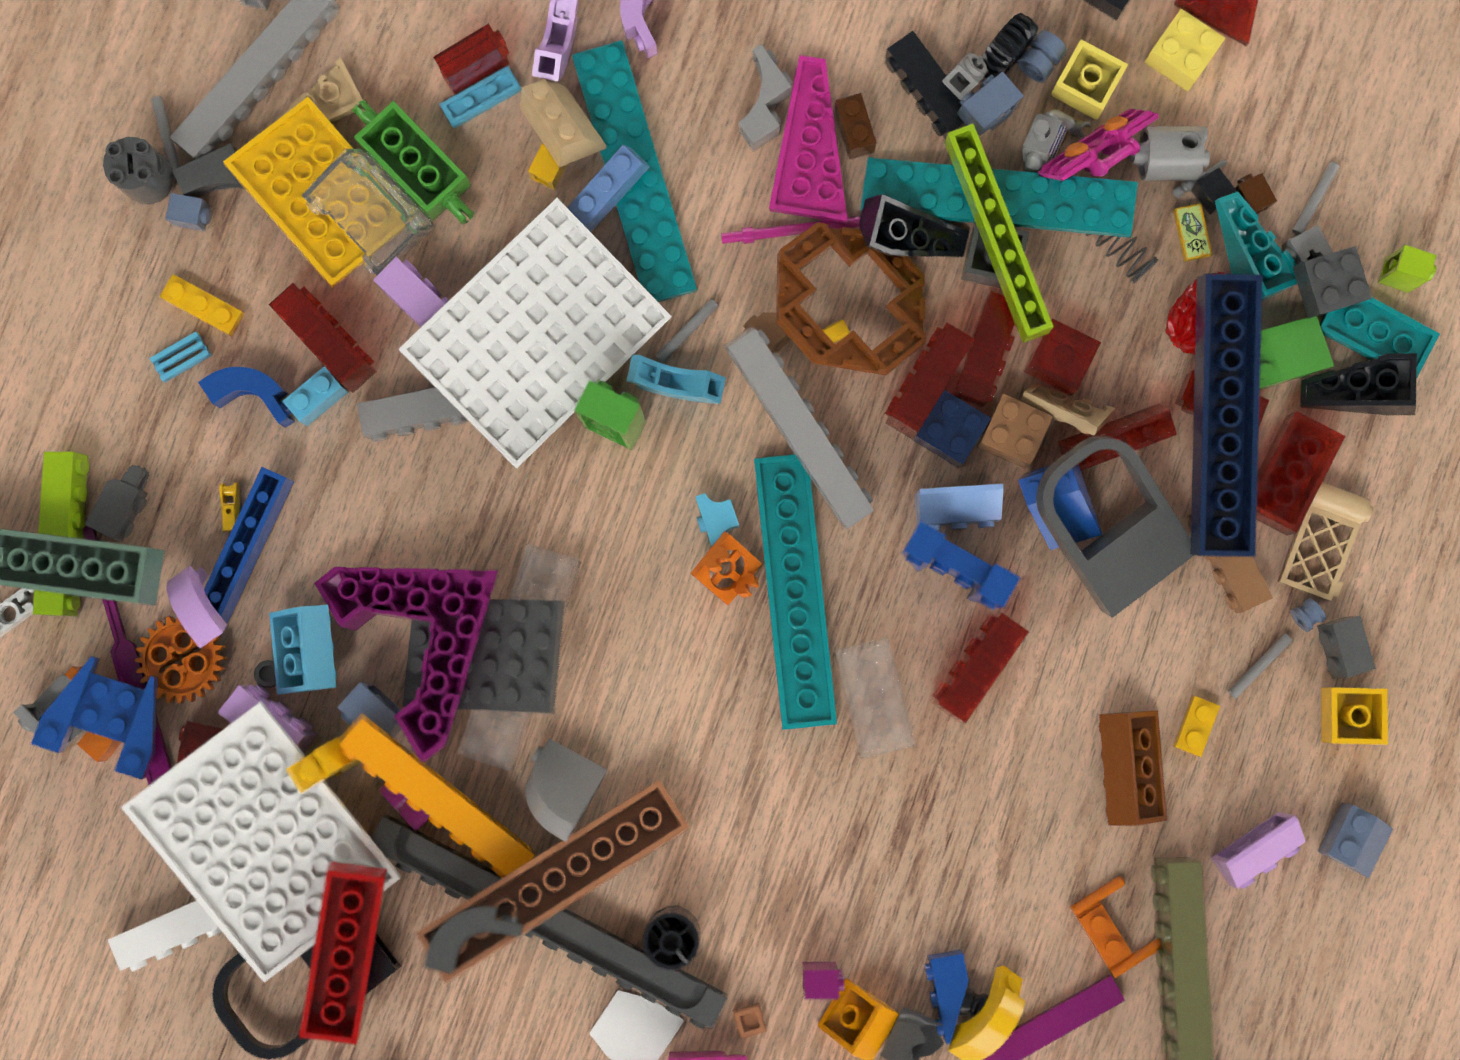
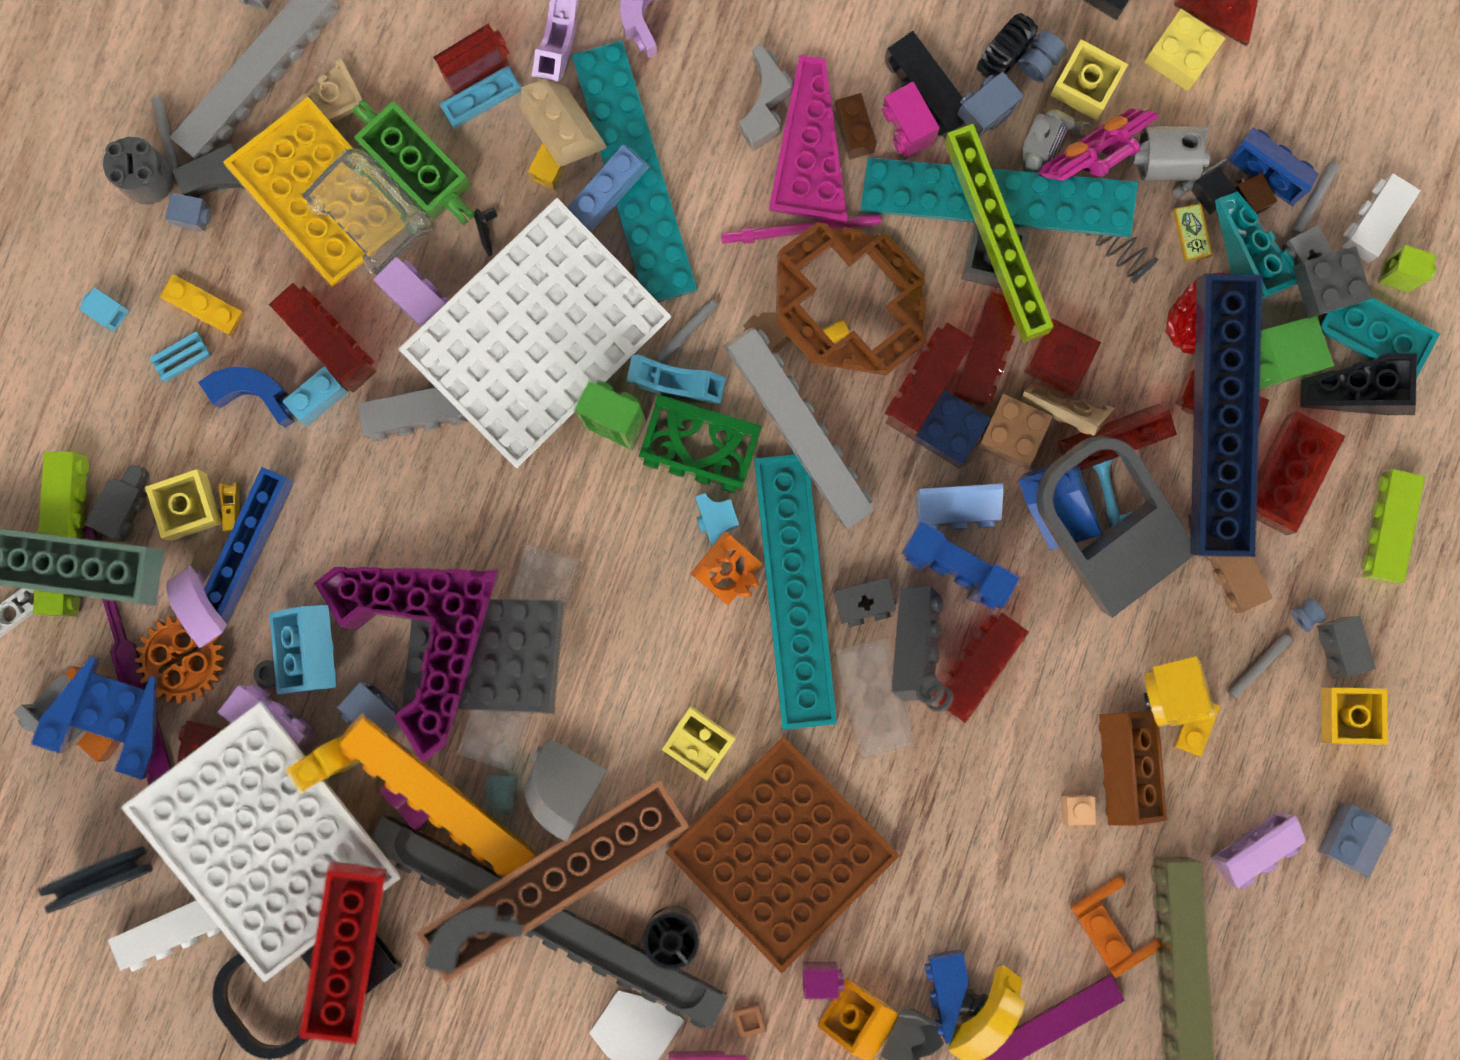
(95, 879): none -> black wheel
(103, 309): none -> medium azure brick
(183, 505): none -> light yellow brick
(483, 229): none -> black bar
(501, 793): none -> clear light blue brick
(677, 413): none -> green fence
(699, 743): none -> light yellow brick
(782, 854): none -> dark orange plate
(848, 600): none -> dark grey brick
(906, 231): black wedge -> none
(912, 120): none -> dark pink slope
(917, 648): none -> dark grey hinge
(965, 75): light grey brick -> none
(1078, 810): none -> light nougat brick
(1112, 510): none -> medium azure piece
(1178, 693): none -> yellow piece
(1283, 172): none -> blue slope
(1333, 505): tan piece -> none
(1380, 217): none -> white brick
(1393, 526): none -> lime brick

